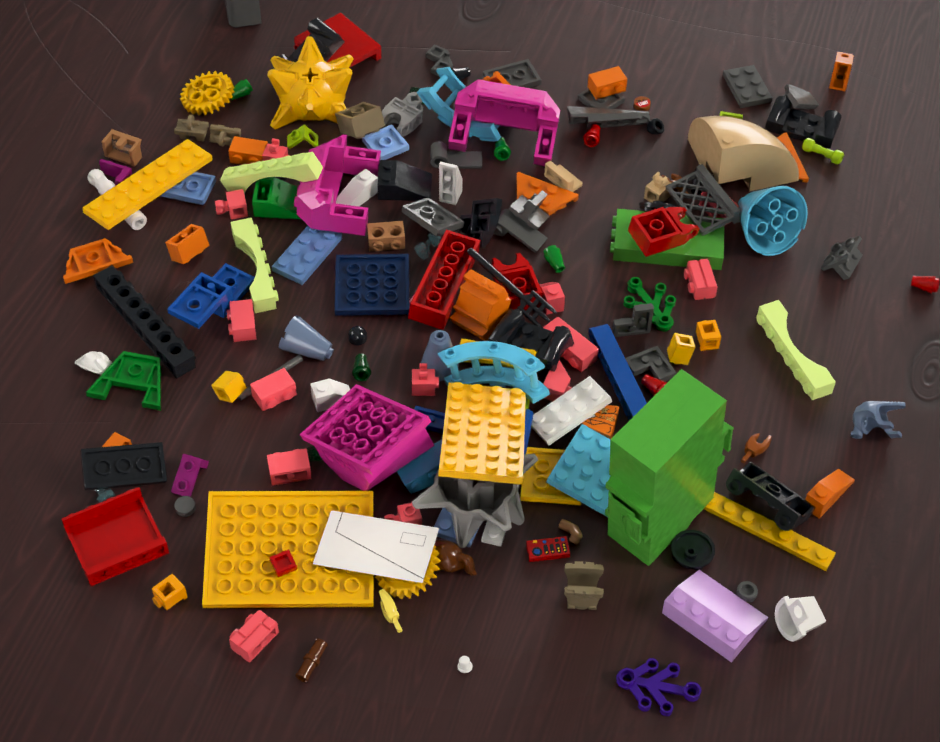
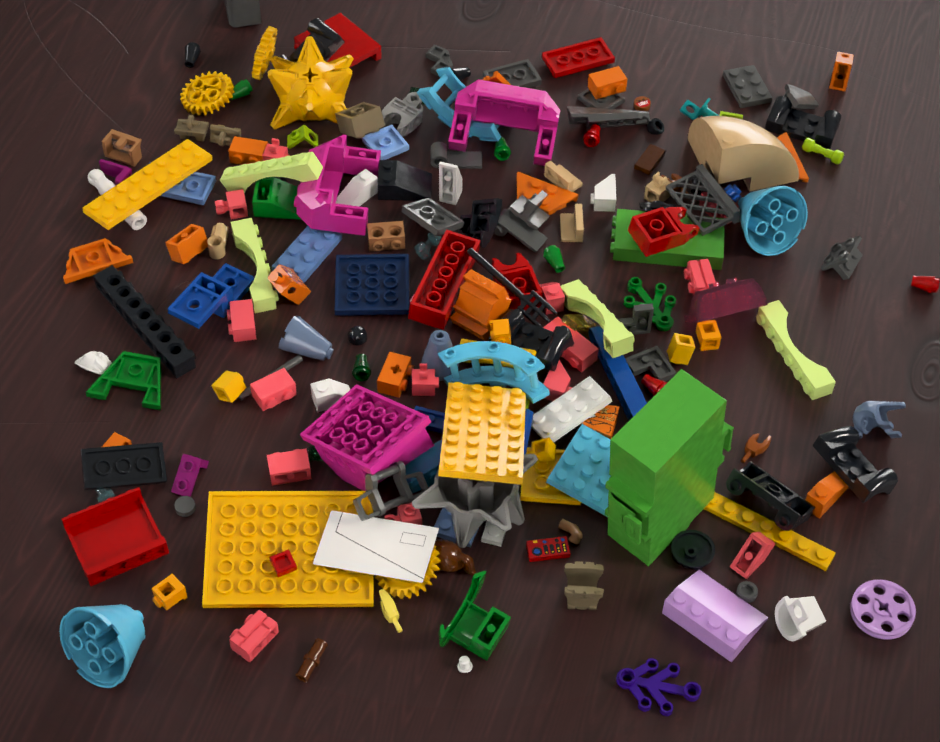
(102, 641): none -> medium azure cone
(192, 52): none -> black cone
(217, 241): none -> tan piece
(264, 53): none -> yellow gear
(283, 279): none -> orange torso
(371, 484): none -> dark grey bar
(394, 374): none -> orange brick
(474, 626): none -> green piece
(500, 331): none -> light orange brick
(544, 449): none -> yellow slope
(572, 225): none -> tan panel
(578, 57): none -> red plate
(578, 322): none -> clear yellow tile
(604, 195): none -> white slope
(615, 336): none -> yellowish green arch
(649, 159): none -> reddish brown tile
(703, 111): none -> teal bracket
(725, 299): none -> clear pink windscreen
(733, 192): none -> blue plate
(752, 554): none -> coral slope
(861, 476): none -> black piece
(882, 617): none -> lavender wedge

